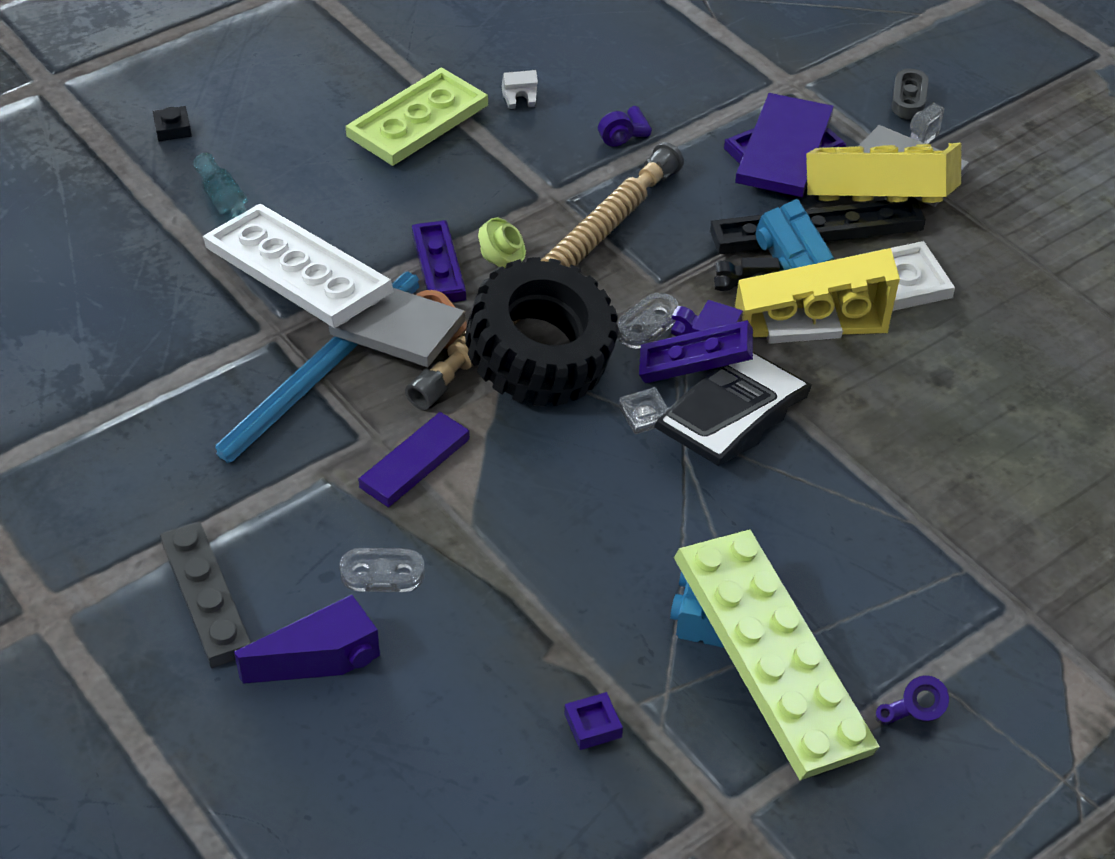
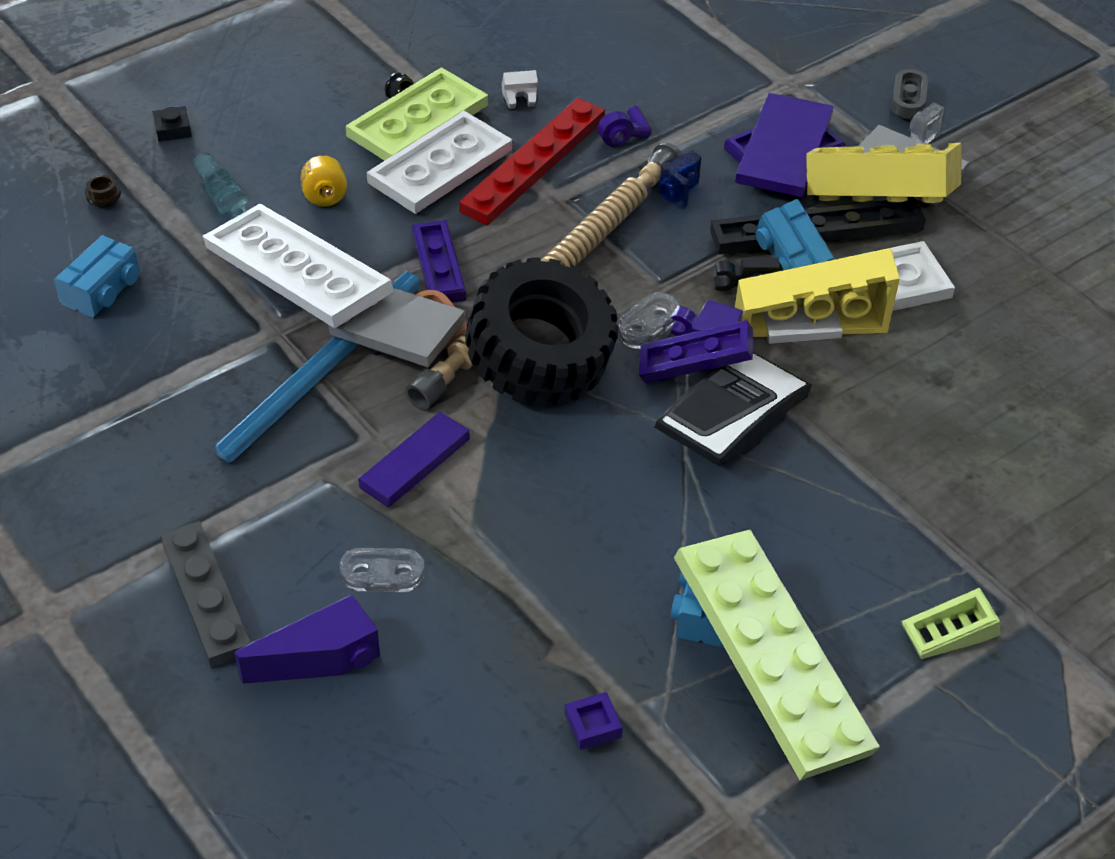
(97, 276): none -> dark azure brick
(102, 190): none -> dark brown plate
(323, 181): none -> yellow head
(397, 84): none -> black plate
(439, 161): none -> white plate
(501, 242): yellowish green plate -> none
(531, 162): none -> red plate
(642, 409): clear plate -> none
(679, 177): none -> clear blue bracket
(909, 706): dark purple plate -> none
(958, 608): none -> yellowish green slope

